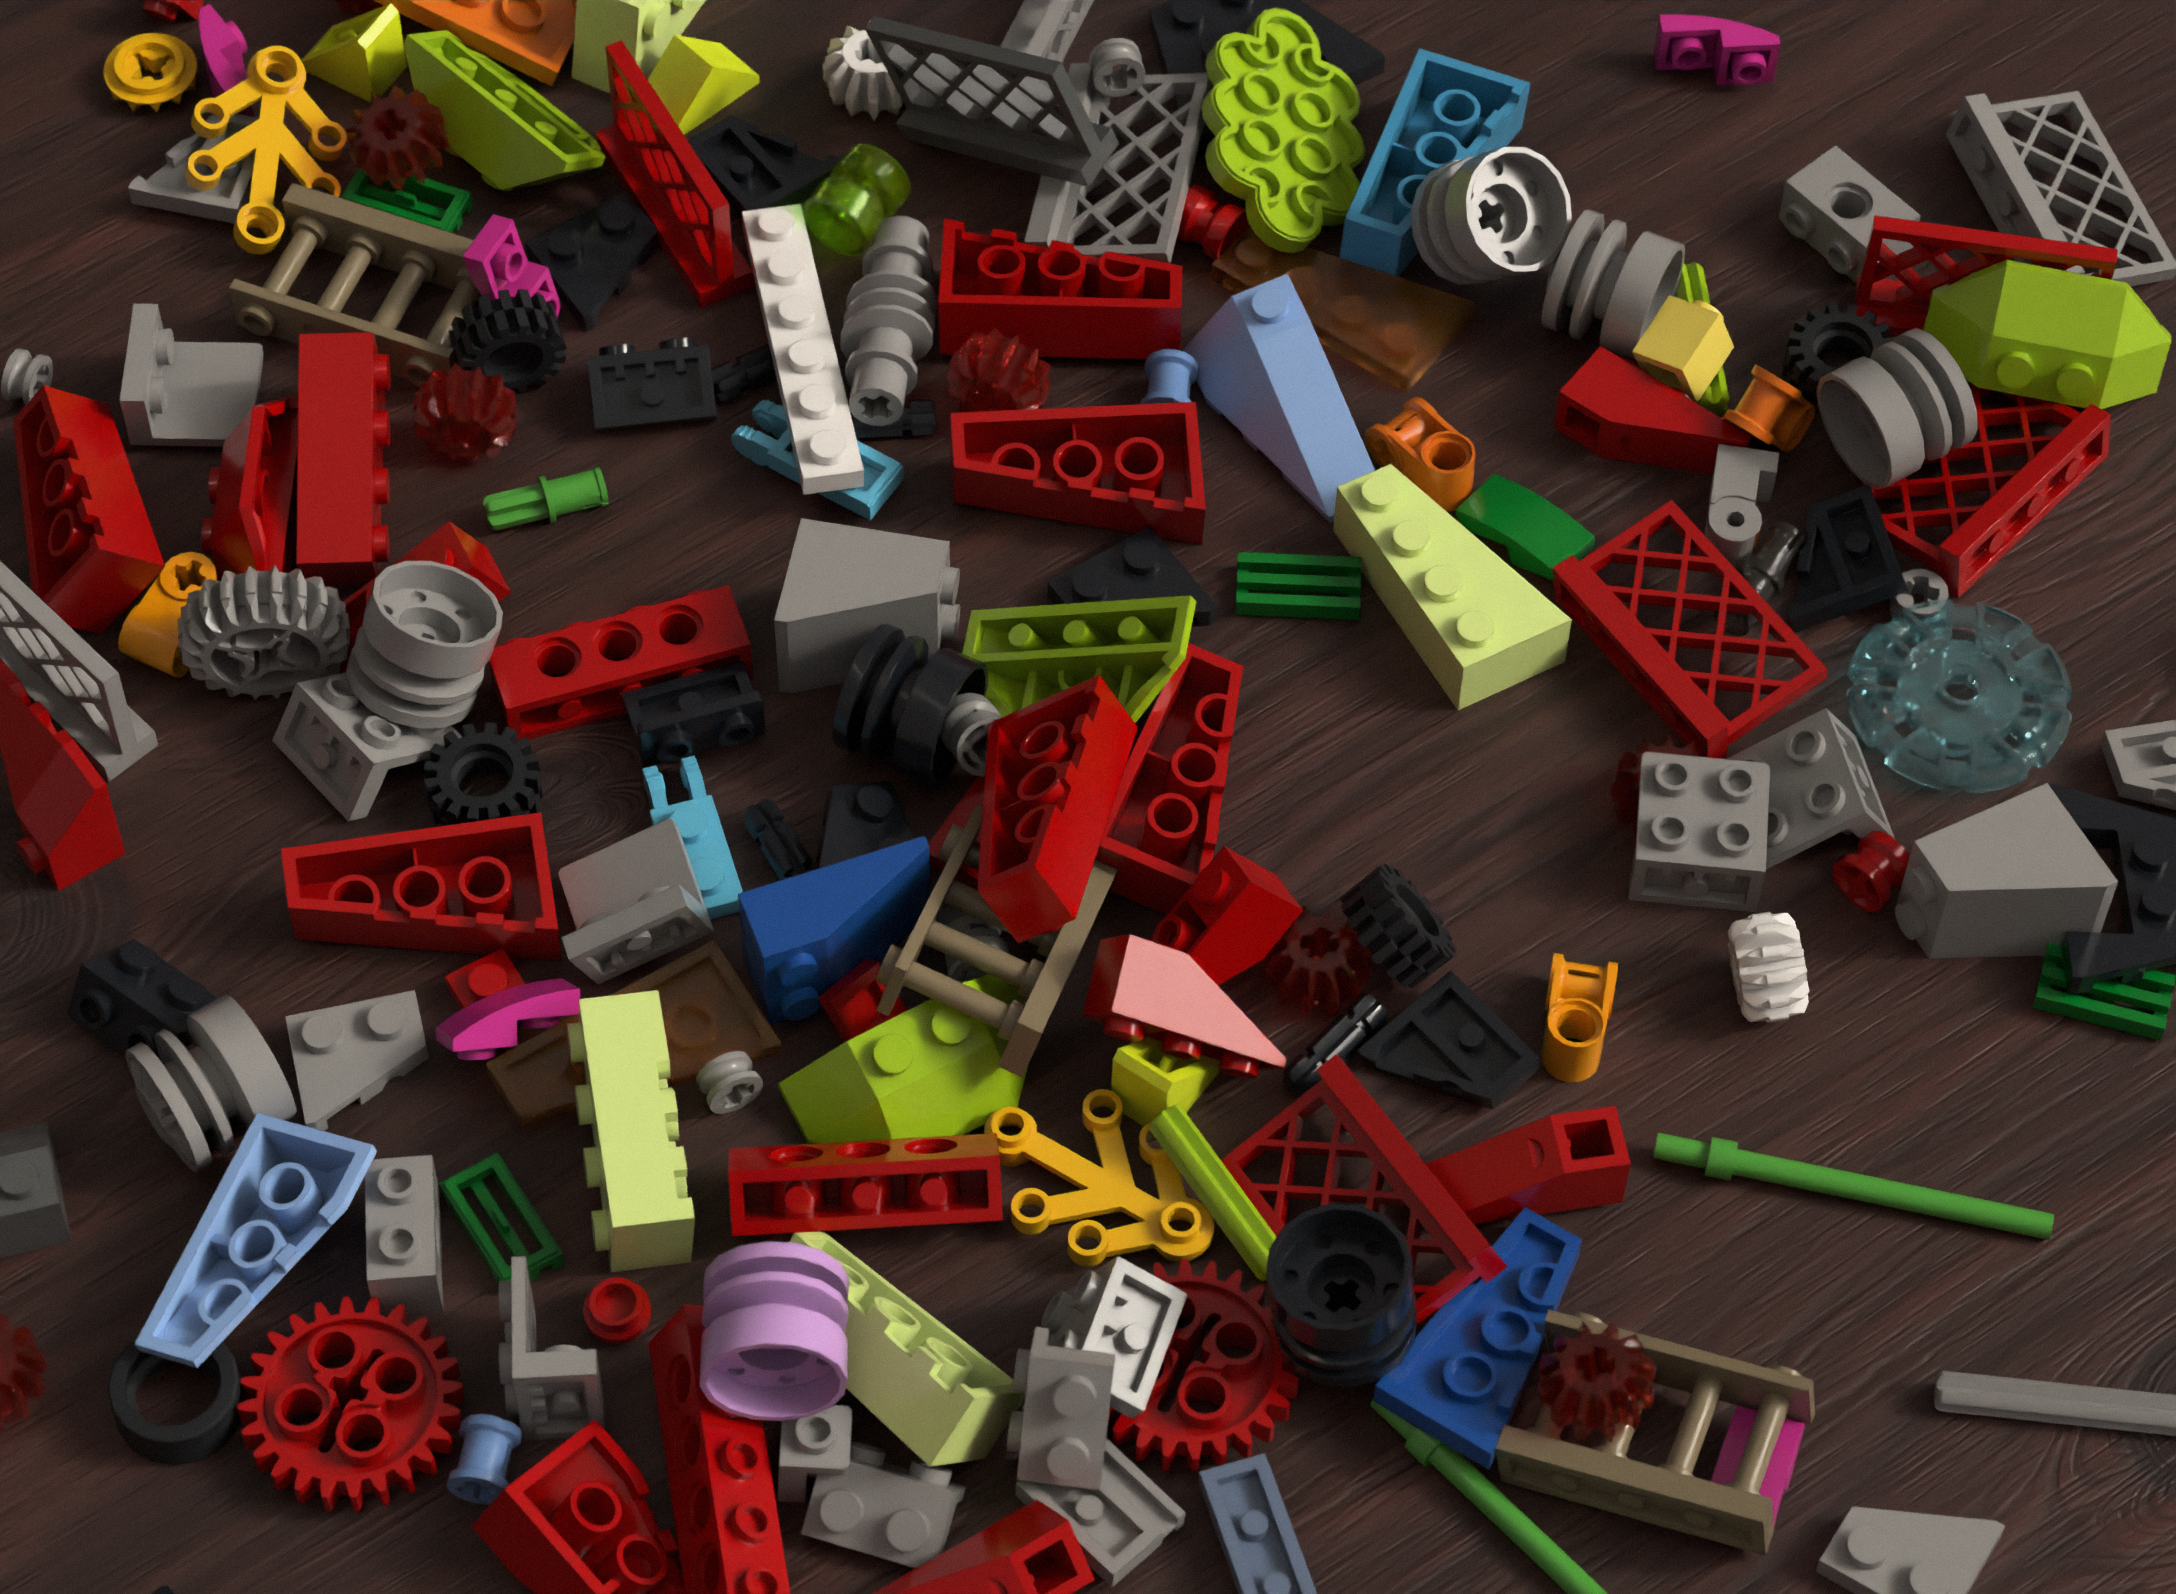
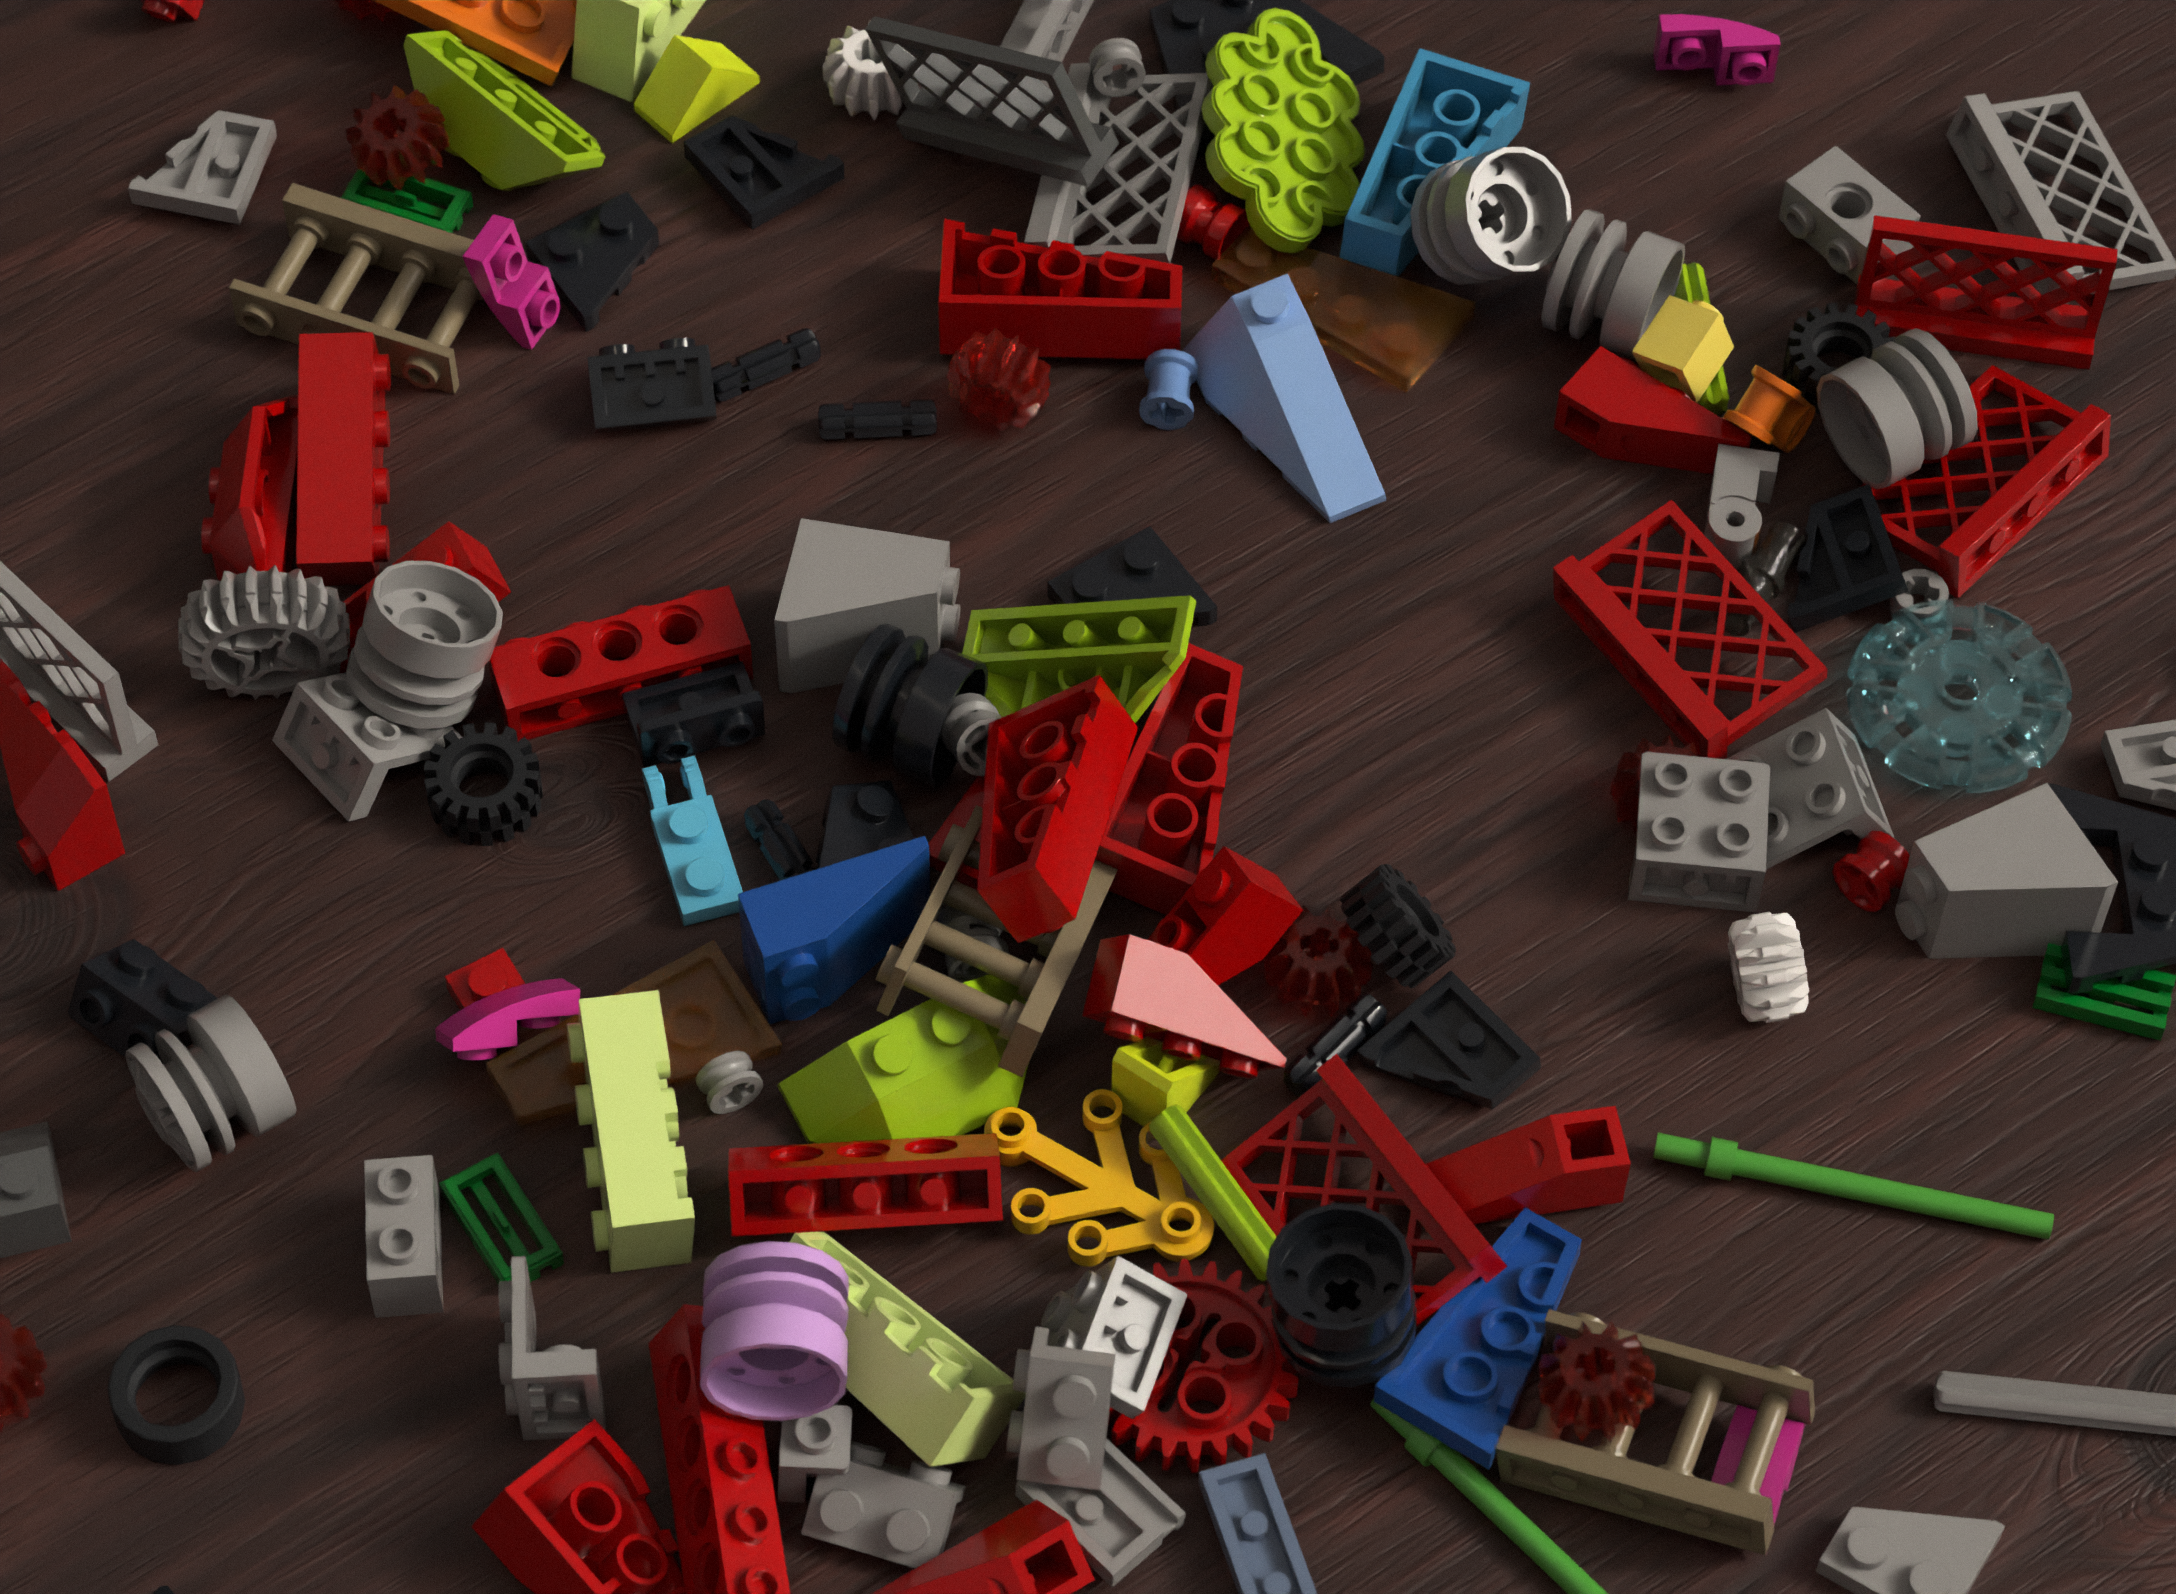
(25, 375): light grey bush -> none
(81, 510): red wedge -> none
(152, 625): light orange piece -> none
(158, 54): yellow gear -> none
(184, 388): light grey bracket -> none
(223, 53): dark pink slope -> none
(262, 1219): light blue wedge -> none
(268, 140): yellow plant -> none
(298, 1383): red gear -> none
(353, 1051): light grey wing -> none
(361, 53): neon yellow slope -> none
(430, 889): red wedge -> none
(465, 413): clear red gear -> none
(483, 1458): medium blue bush -> none
(510, 339): black tyre -> none
(546, 499): bright green axle -> none
(617, 1311): red plate -> none
(632, 903): light grey bracket -> none
(670, 184): red fence -> none
(802, 350): white plate -> none
(855, 999): red plate -> none
(856, 198): clear neon green wheel -> none
(881, 472): medium azure hinge -> none
(889, 321): light grey piece -> none
(1085, 466): red wedge -> none
(1298, 577): green tile -> none
(1426, 452): orange piece -> none
(1447, 591): yellowish green wedge -> none
(1526, 523): green slope -> none
(1578, 1008): light orange piece -> none
(2050, 334): lime wedge -> none

